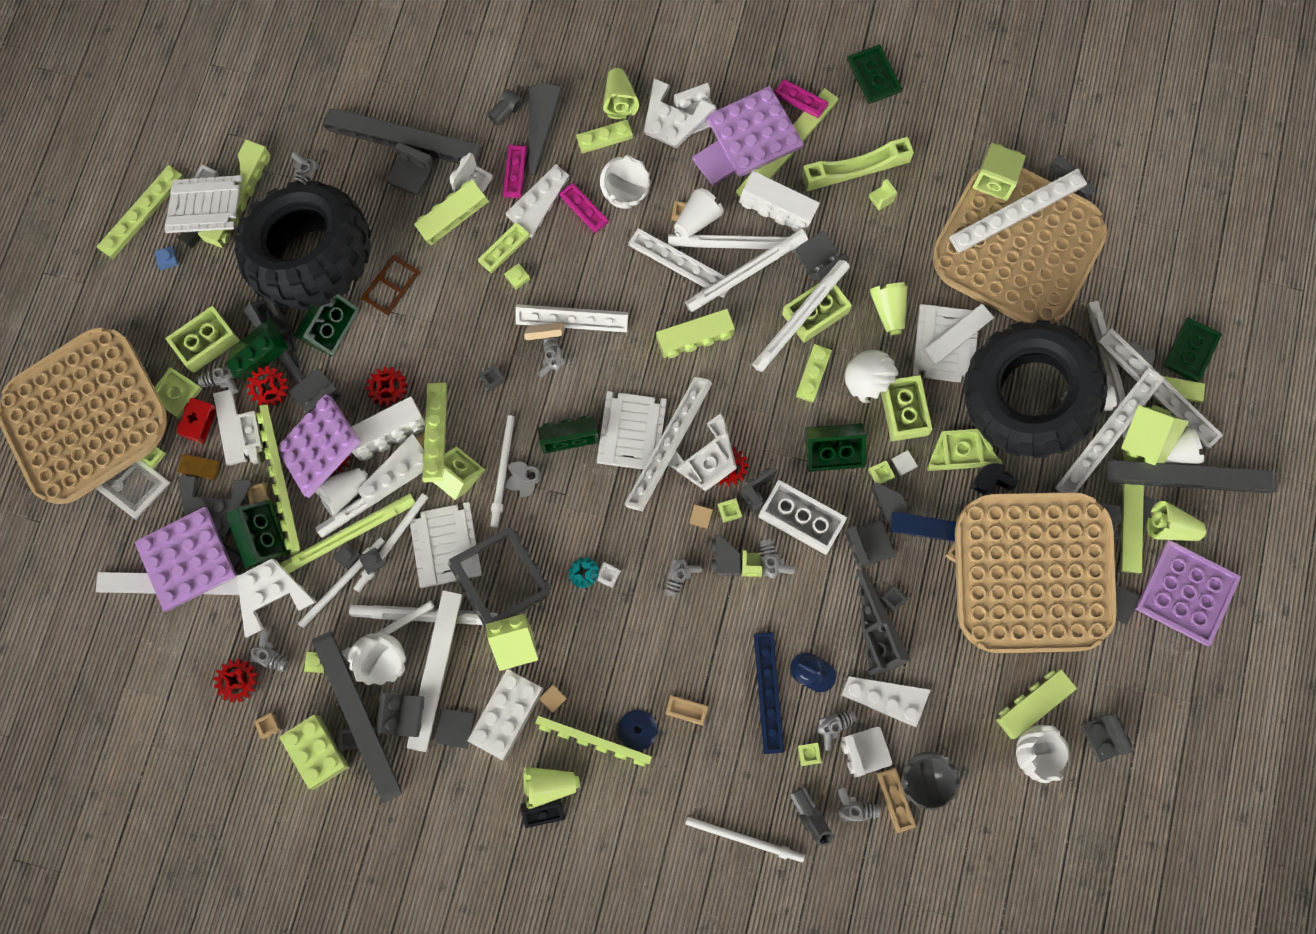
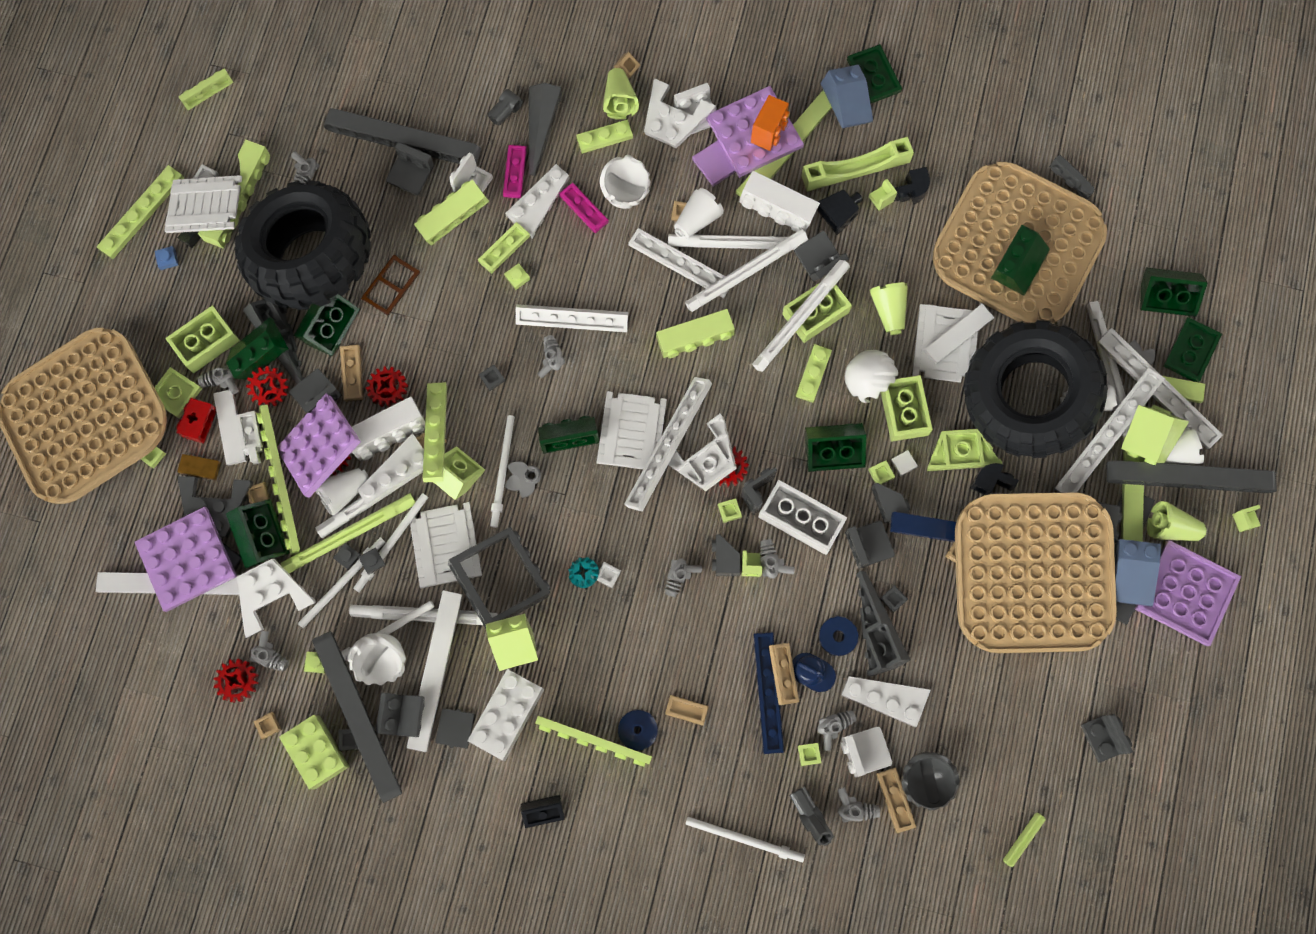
(134, 488): clear door -> none
(205, 89): none -> yellowish green plate
(351, 373): none -> tan tile
(544, 331): tan tile -> none
(548, 785): yellowish green cone -> none
(552, 698): tan tile -> none
(628, 64): none -> tan slope
(700, 516): tan tile -> none
(770, 122): none -> orange brick
(784, 674): none -> tan tile
(801, 98): dark pink tile -> none
(838, 624): none -> dark blue tile
(839, 209): none -> black torso
(848, 95): none -> sand blue slope
(916, 188): none -> black brick
(999, 171): yellowish green slope -> none
(1018, 211): white plate -> none
(1021, 260): none -> dark green slope
(1024, 839): none -> yellowish green axle
(1036, 703): yellowish green brick -> none
(1042, 753): white piece -> none
(1136, 571): none -> sand blue slope
(1172, 291): none -> dark green slope
(1247, 518): none -> yellowish green panel

